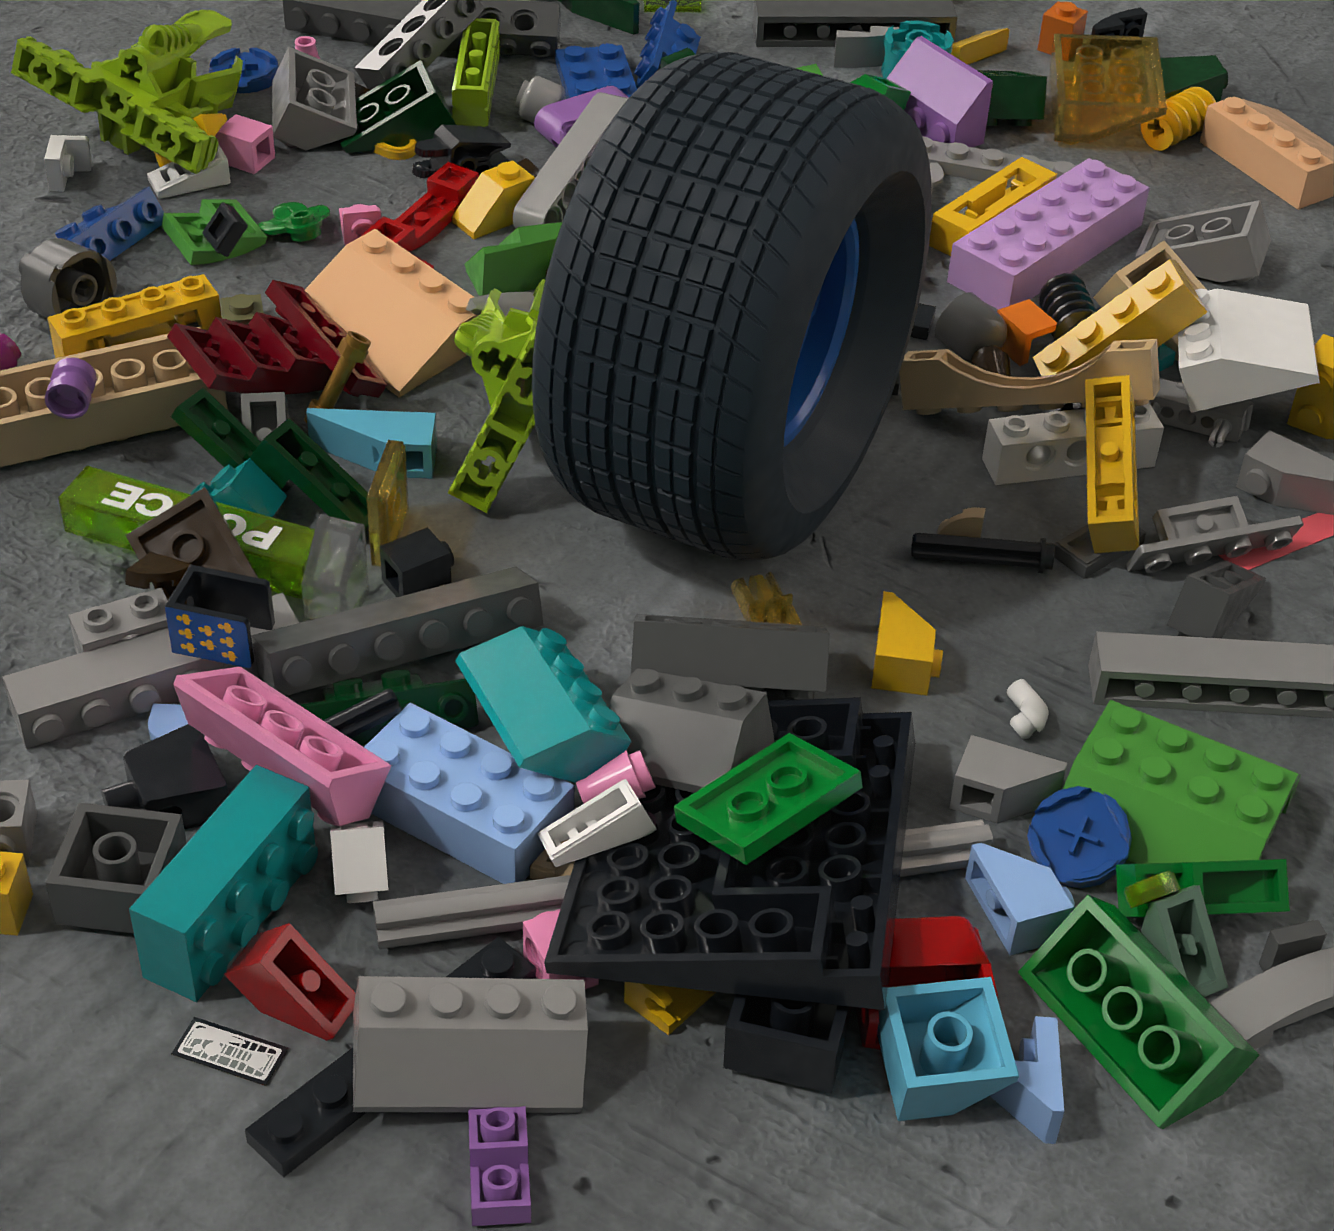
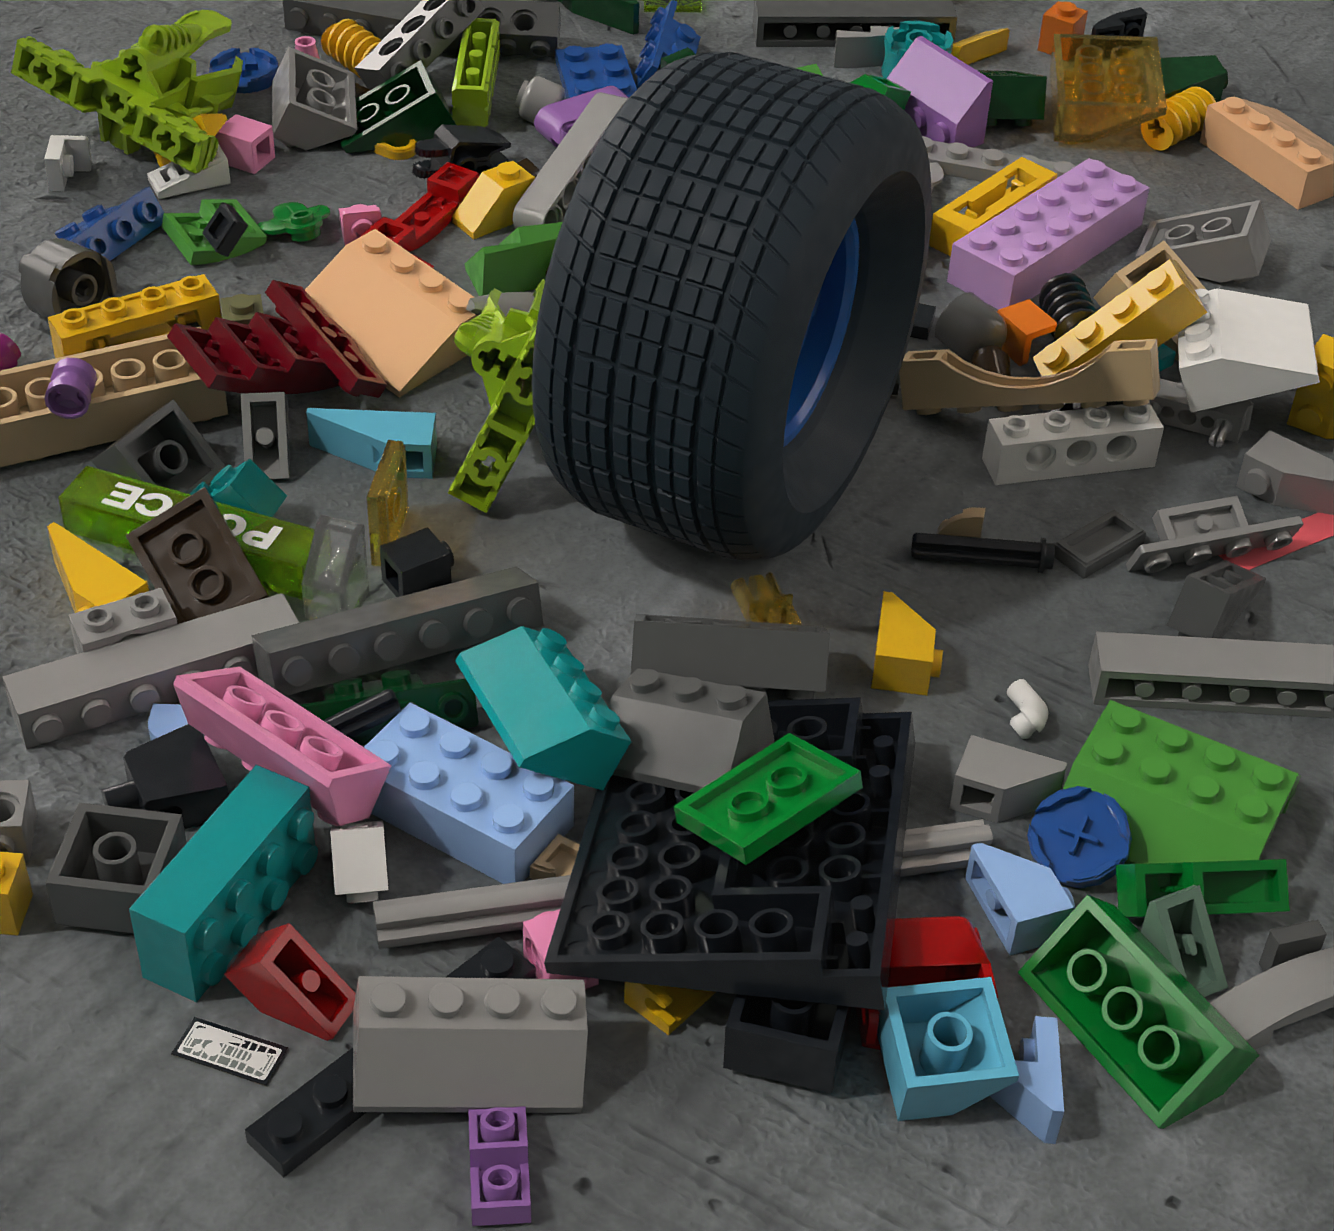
(89, 574): none -> yellow slope
(155, 568): dark brown tile -> none
(163, 452): none -> dark grey slope
(218, 615): piece -> none
(283, 455): dark green bracket -> none
(348, 43): none -> yellow piece
(352, 350): pearl gold bar -> none
(597, 825): white slope -> none
(624, 766): bright pink cone -> none
(1111, 464): yellow brick -> none
(1151, 889): clear neon green tile -> none

